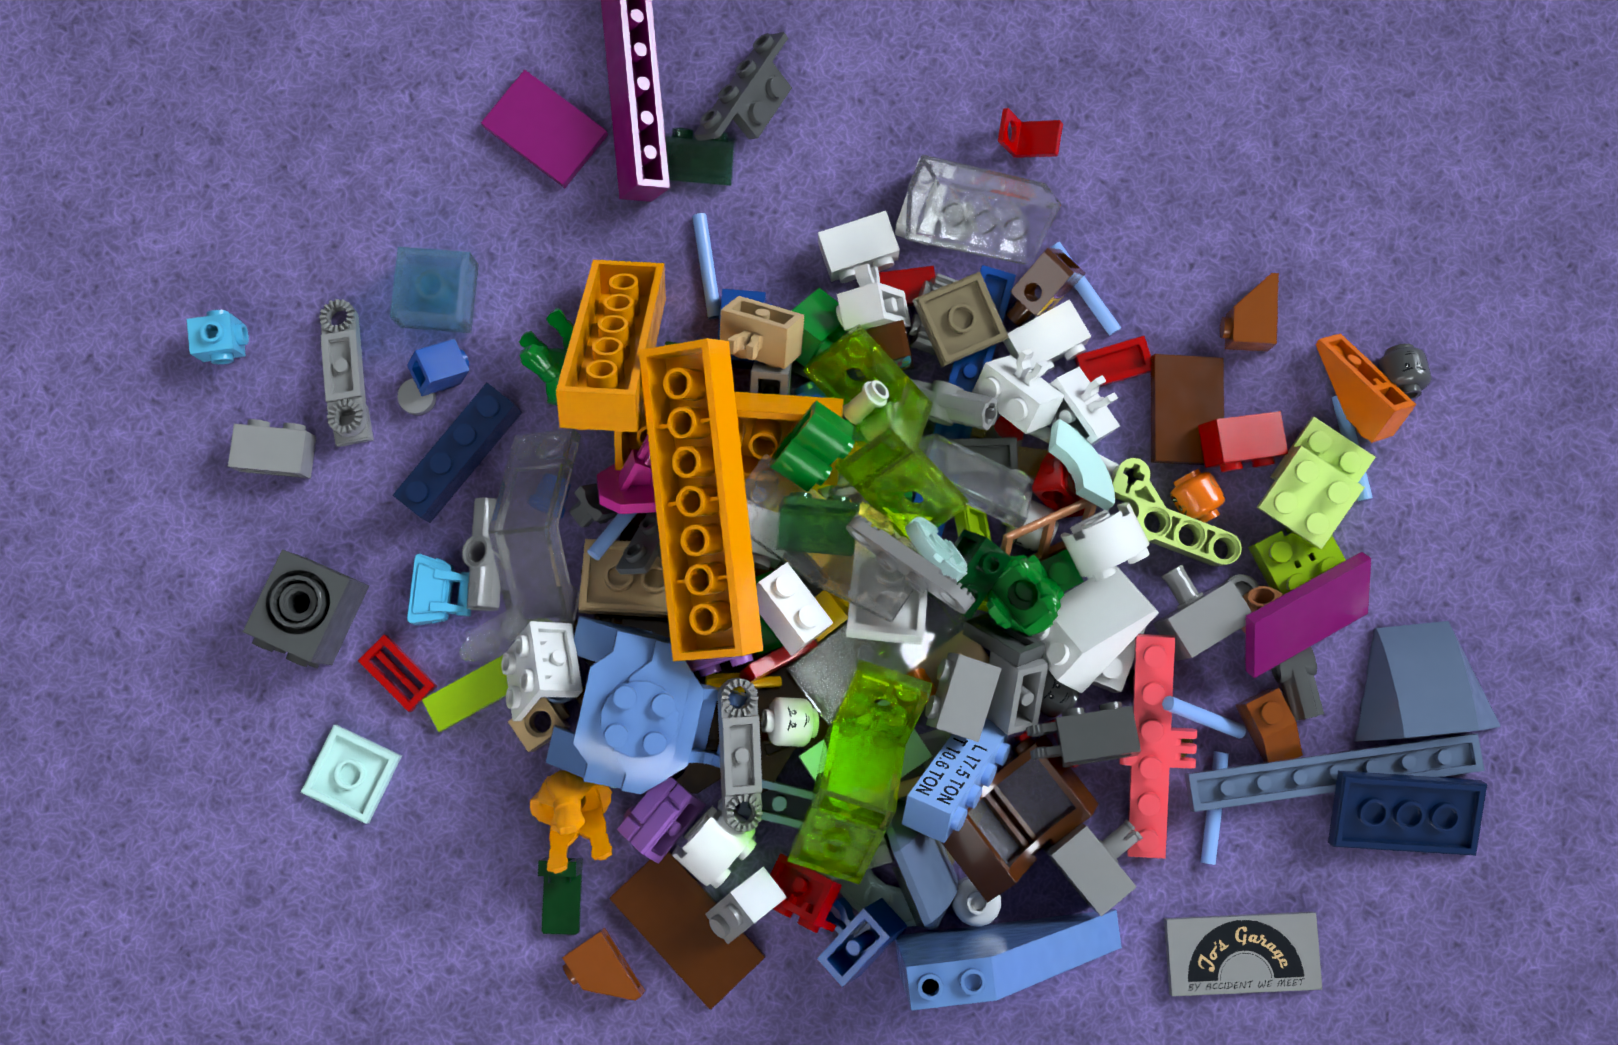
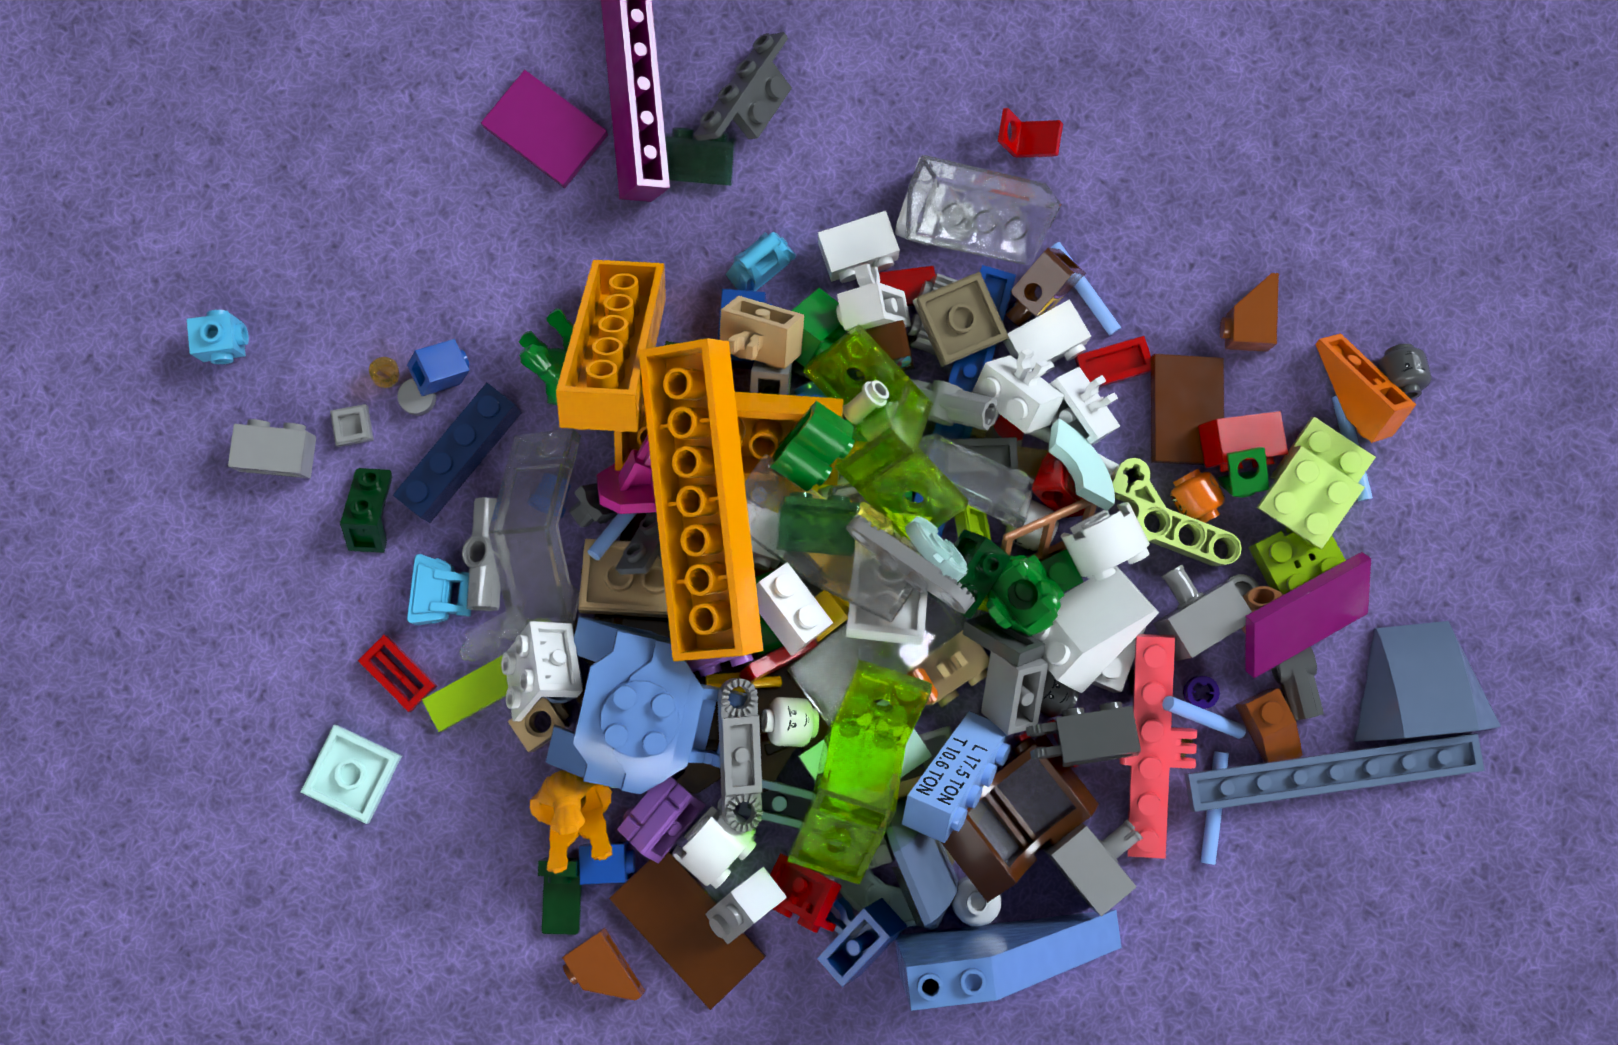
(288, 623): dark grey brick -> none
(343, 368): light grey plate -> none
(364, 509): none -> dark green bracket
(388, 367): none -> clear yellow hinge
(434, 289): clear light blue brick -> none
(612, 870): none -> blue brick
(706, 265): light blue bar -> none
(760, 262): none -> medium azure piece
(962, 696): light grey brick -> none
(1201, 681): none -> dark purple bush
(1242, 953): light grey tile -> none
(1248, 482): none -> green bracket
(1407, 813): dark blue tile -> none

